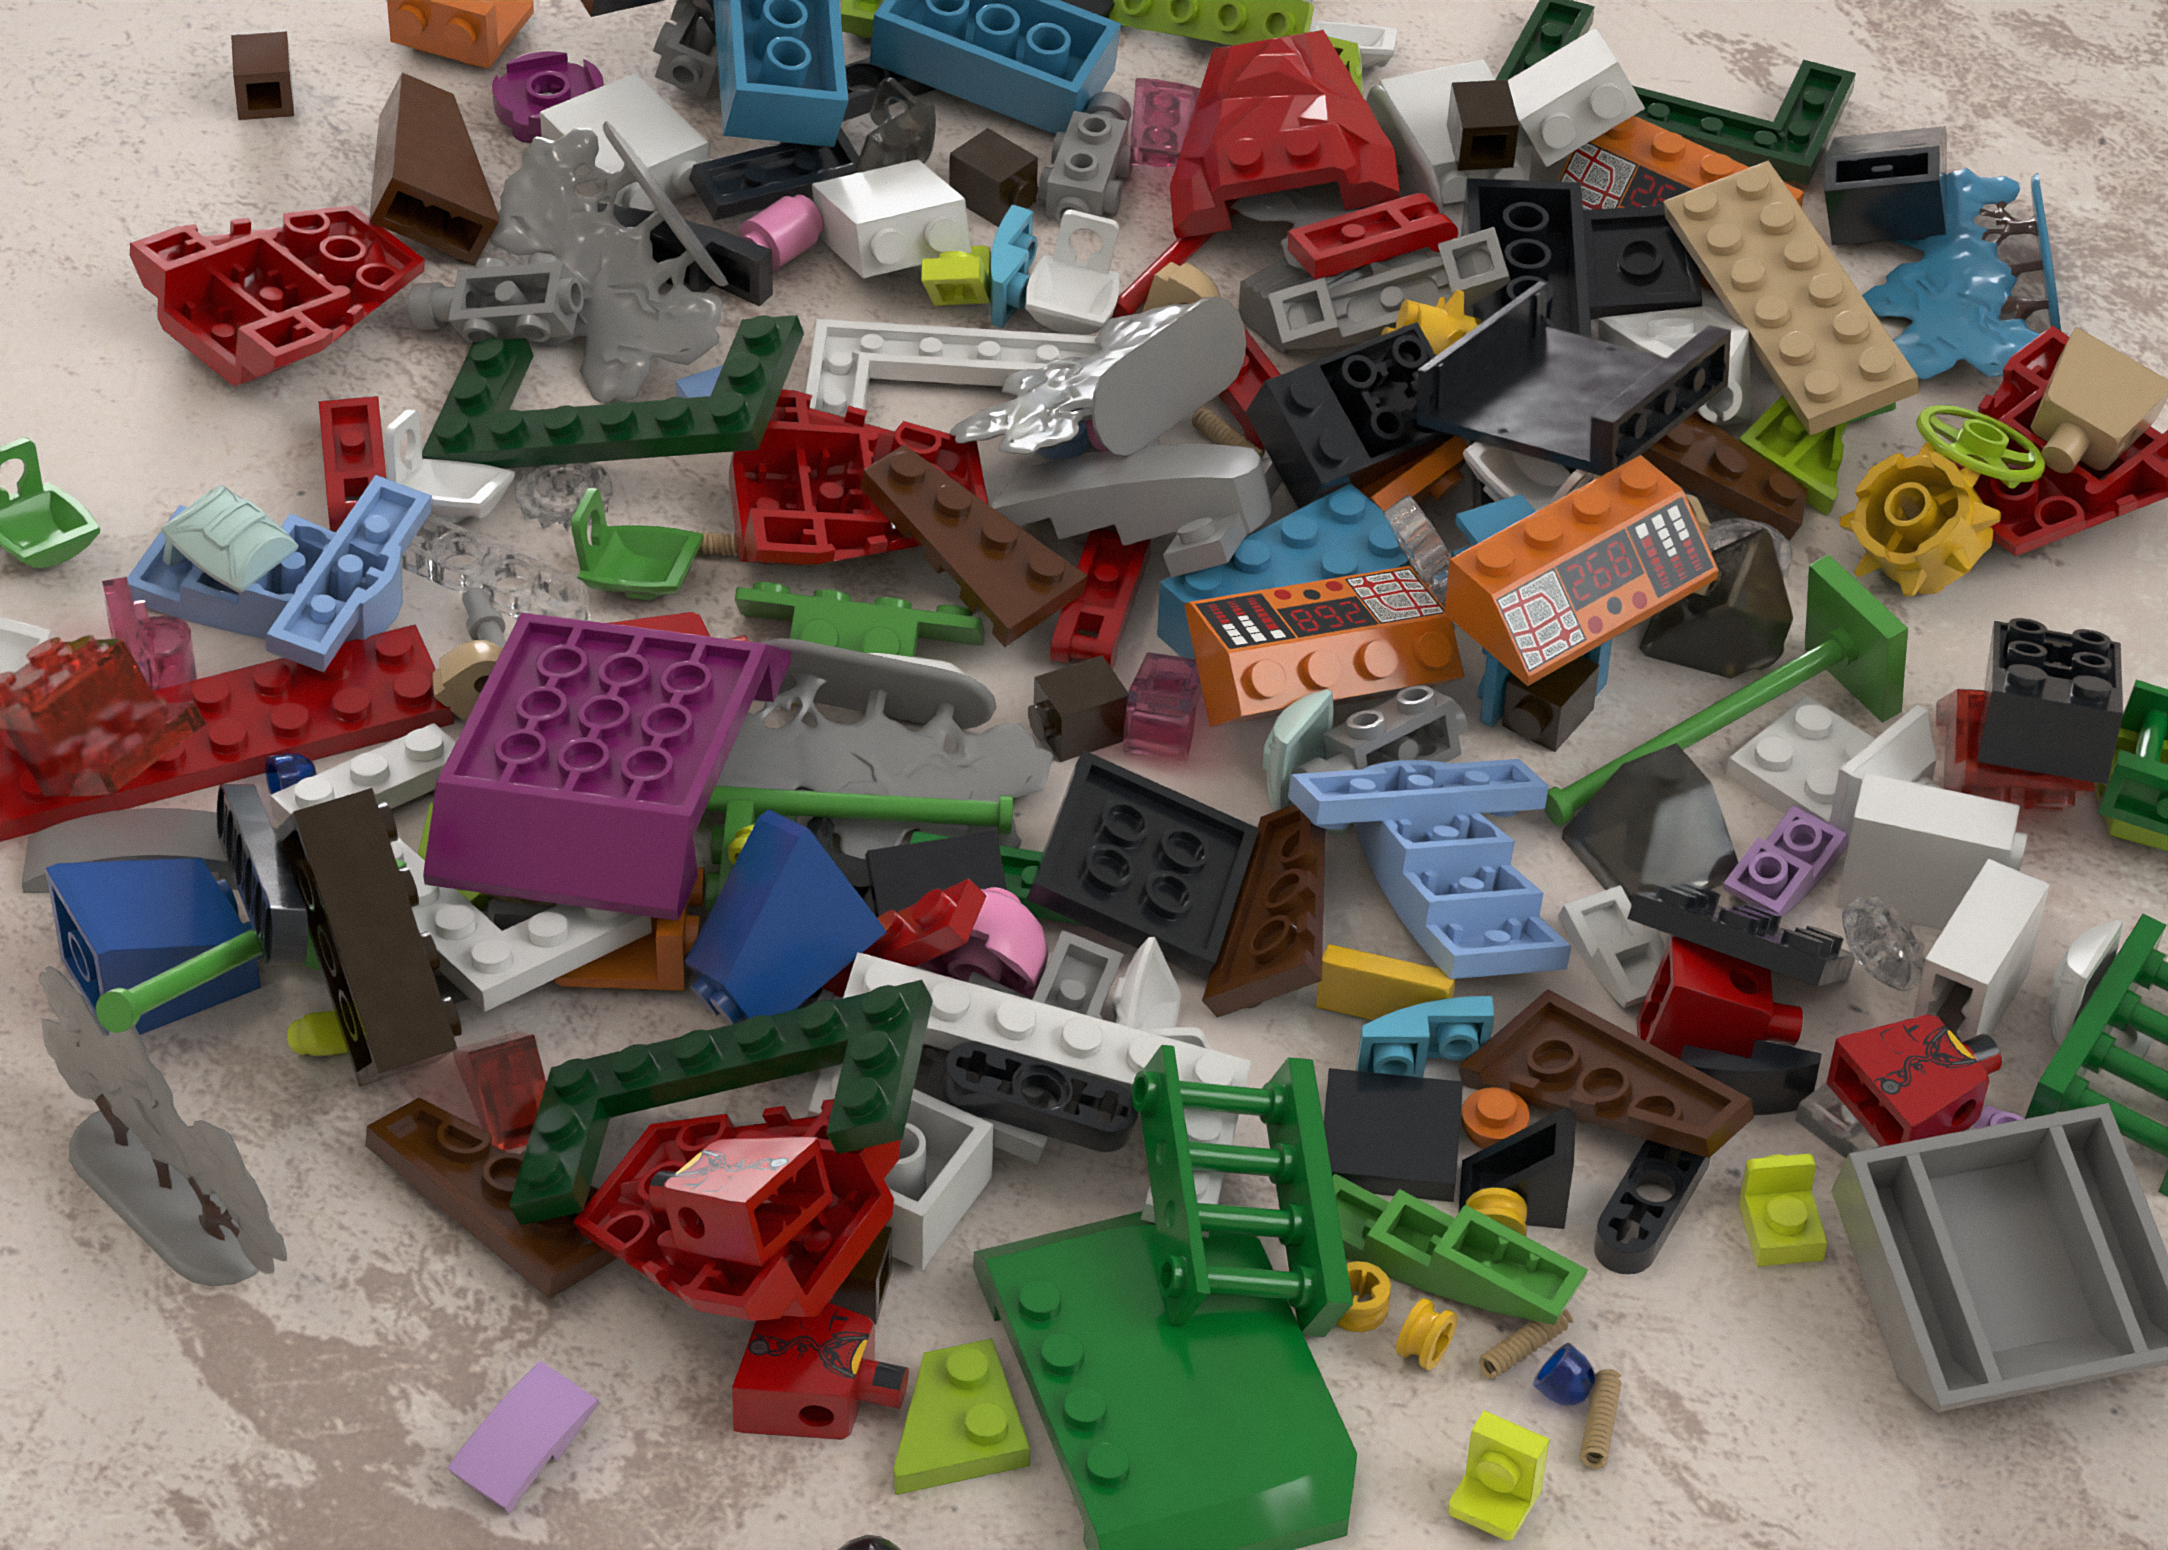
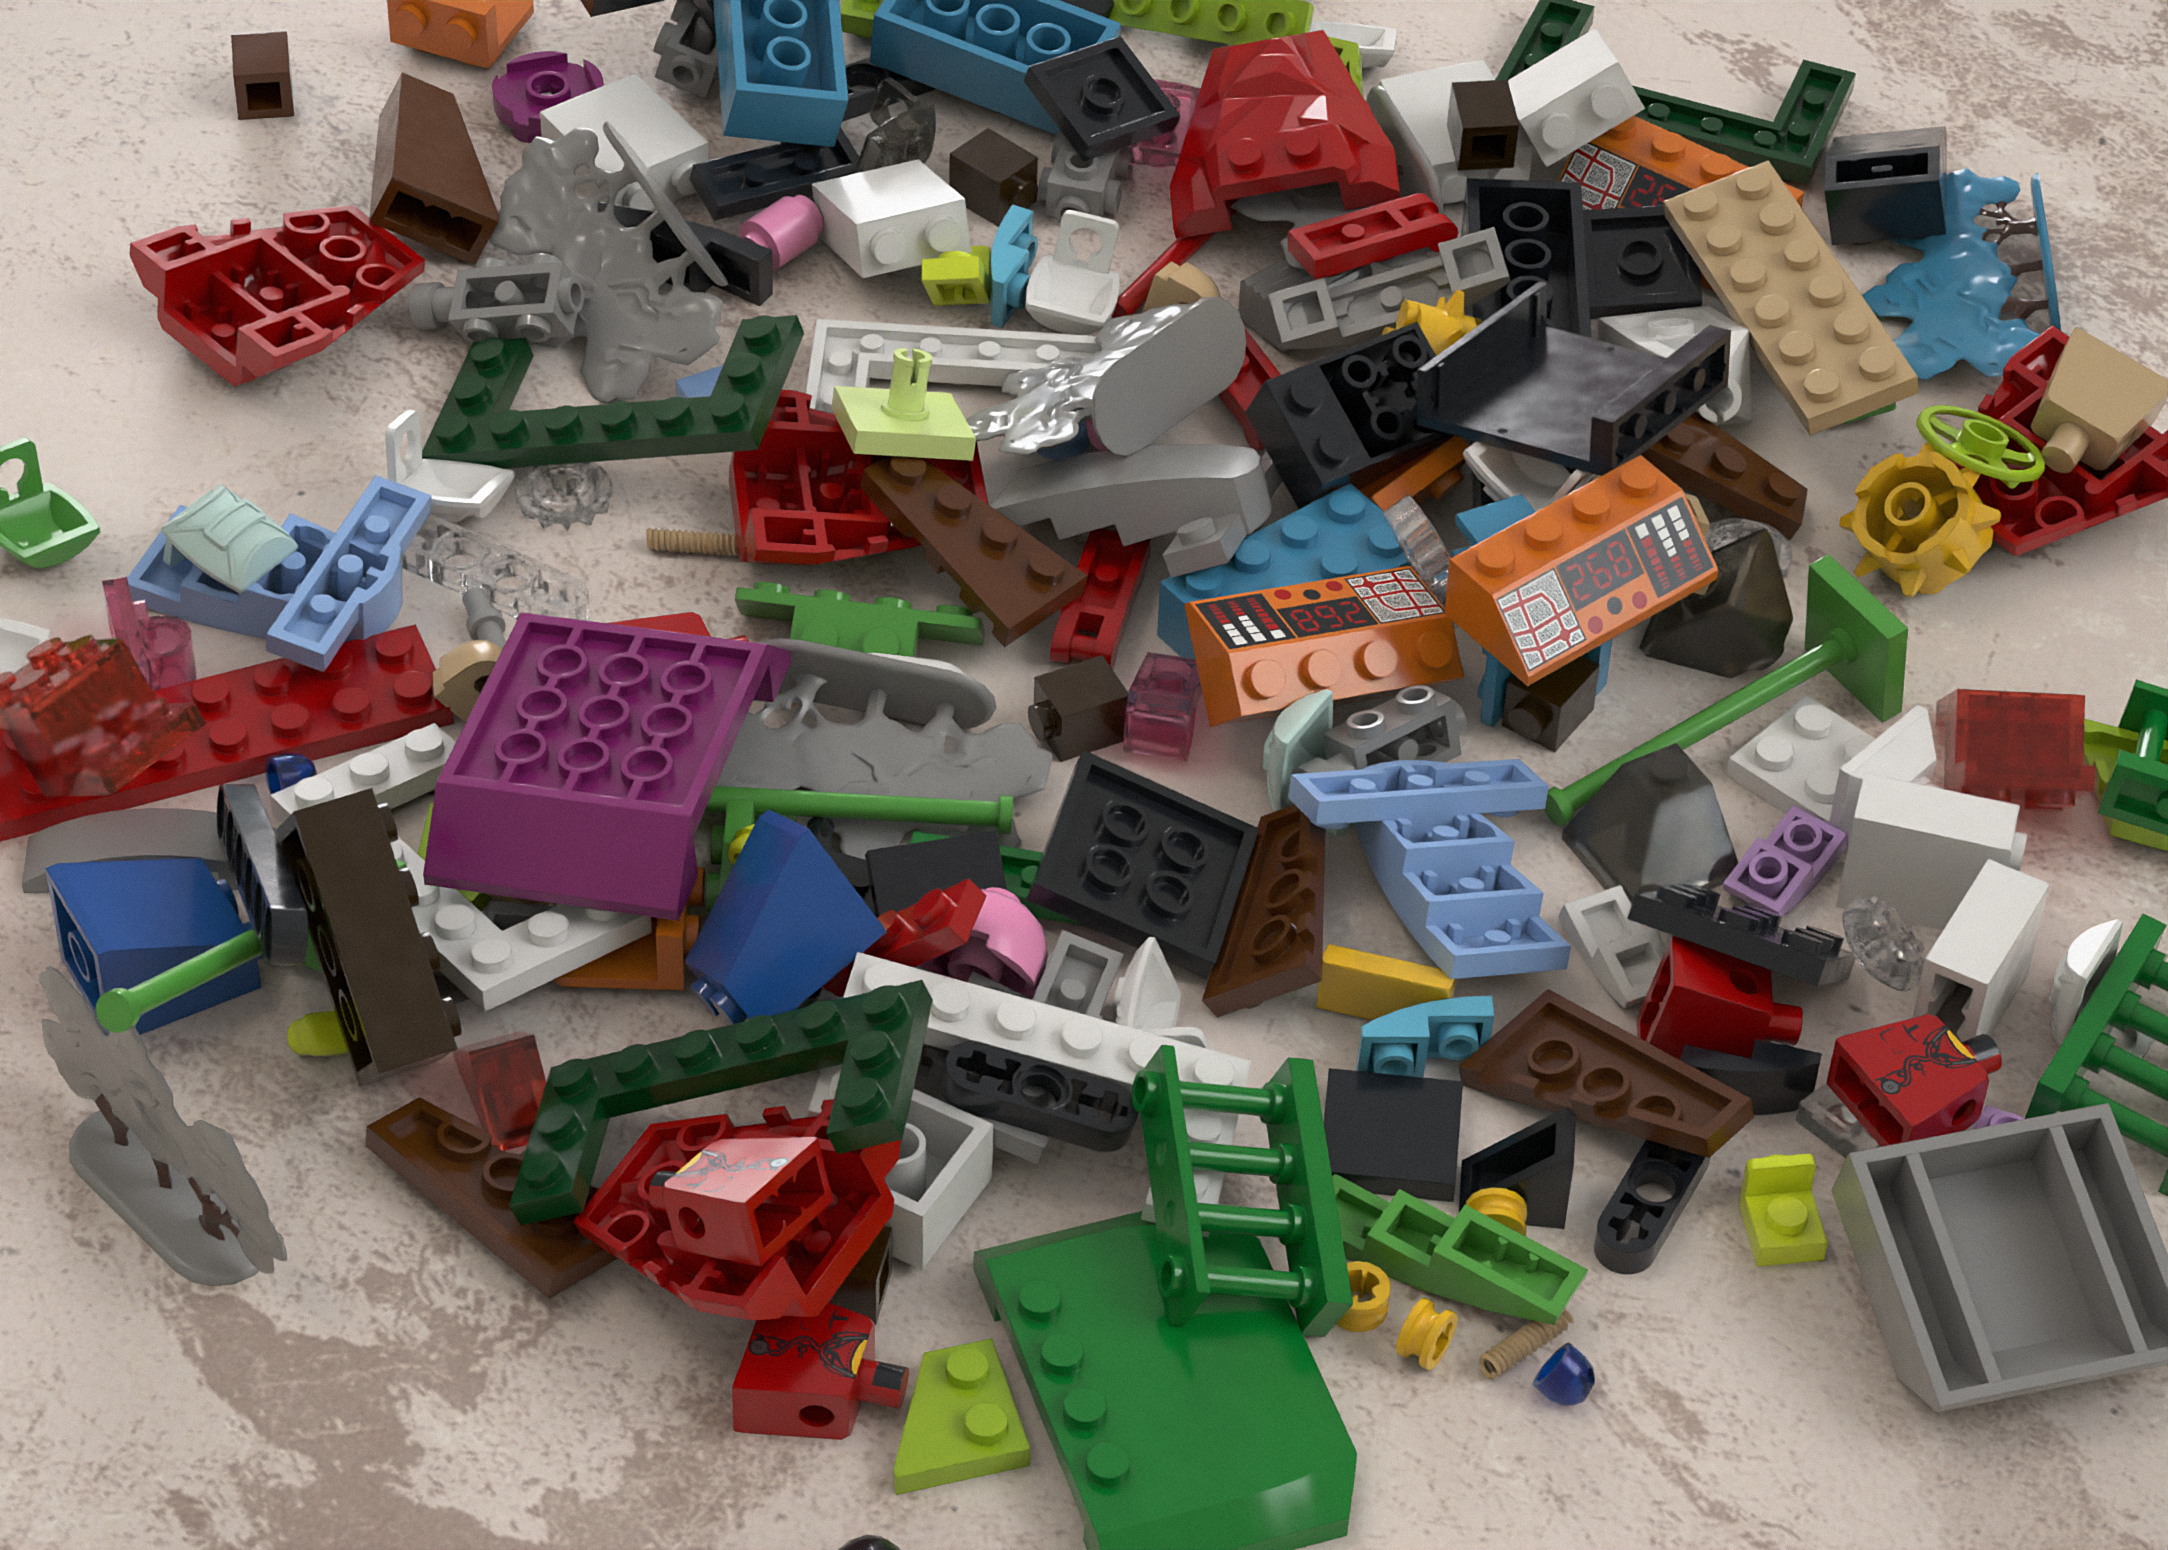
(350, 451): red plate -> none
(522, 1434): lavender slope -> none
(631, 557): bright green piece -> none
(905, 417): none -> yellowish green tile
(1101, 98): none -> black tile
(1219, 431): tan piece -> none
(1493, 1115): orange plate -> none
(1500, 1476): neon yellow bracket -> none
(1600, 1418): tan piece -> none
(1805, 458): lime wing -> none
(2051, 701): black slope -> none

